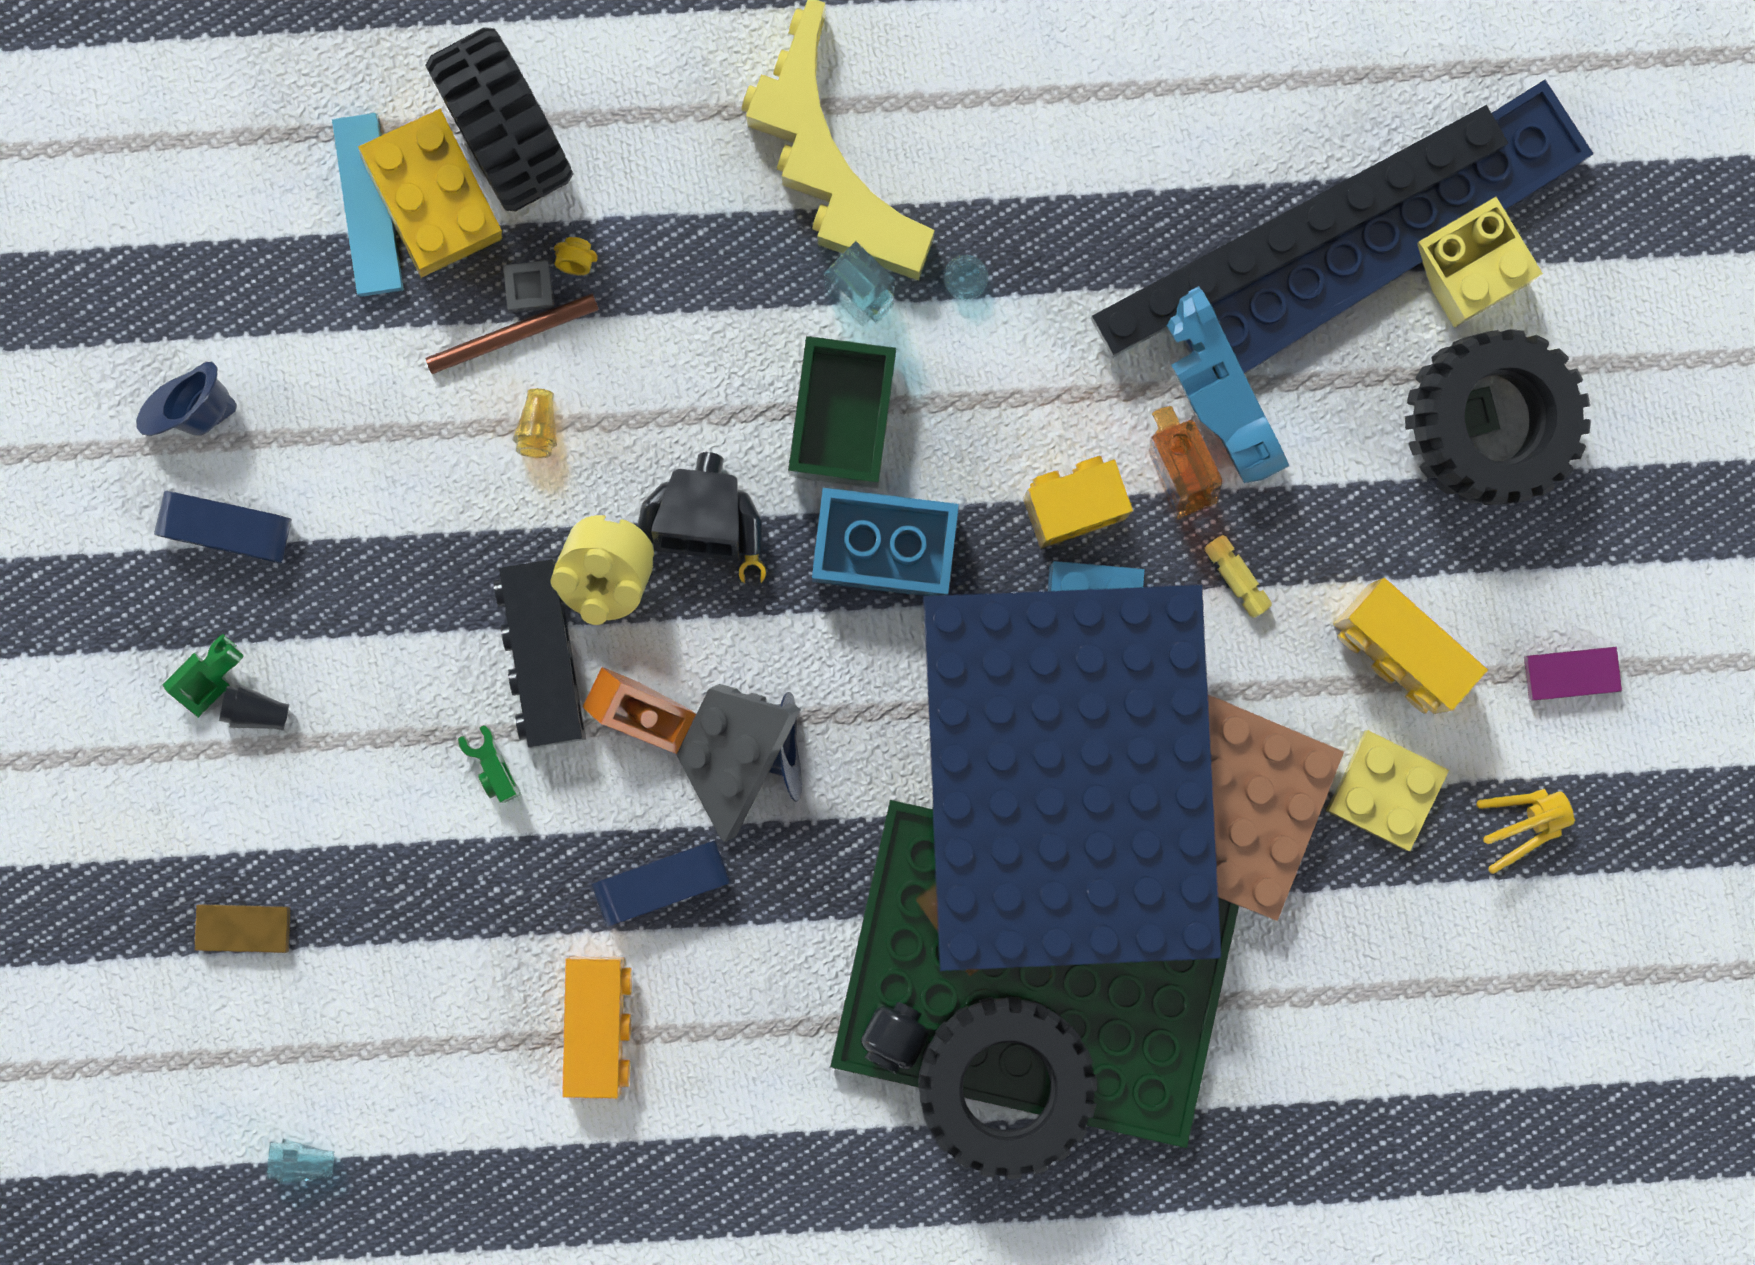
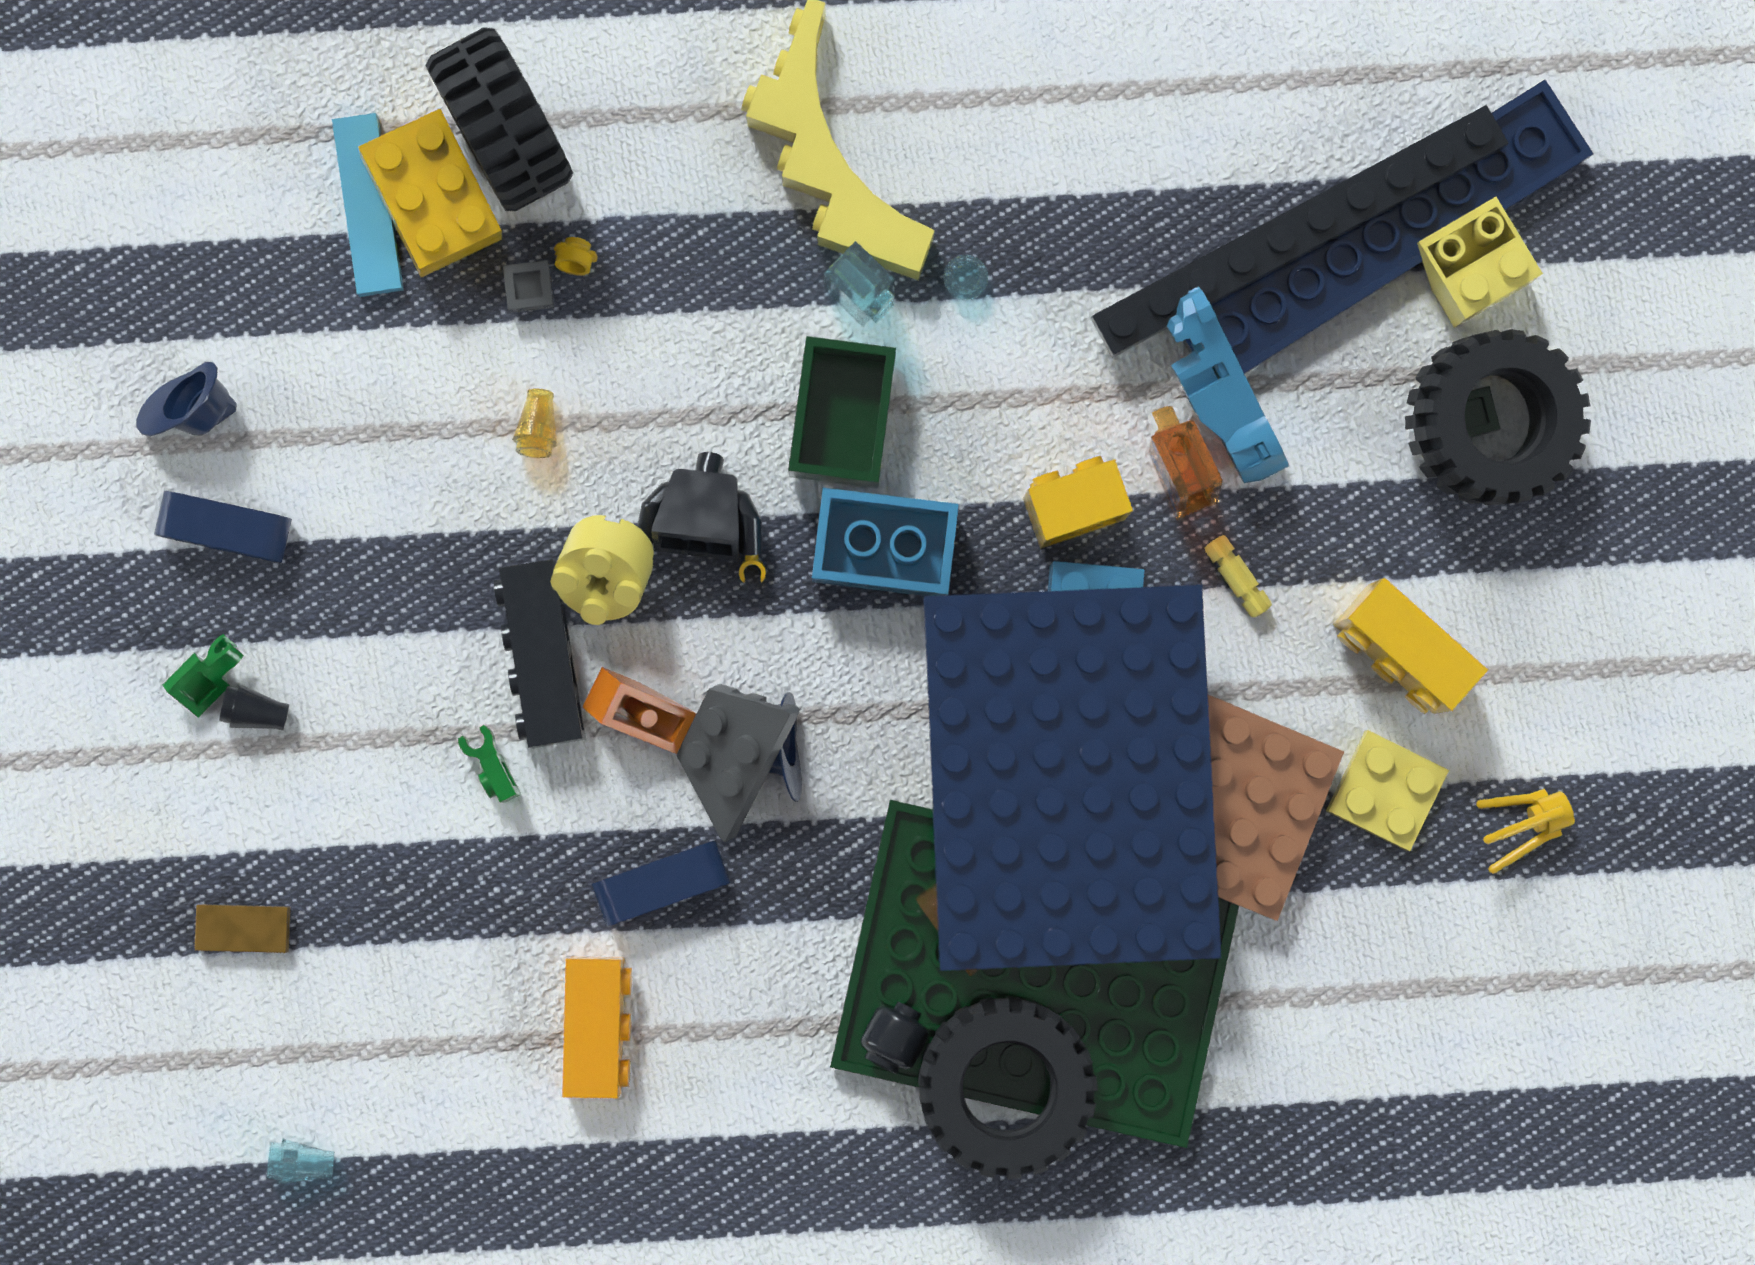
(512, 333): copper bar -> none
(1572, 673): magenta tile -> none

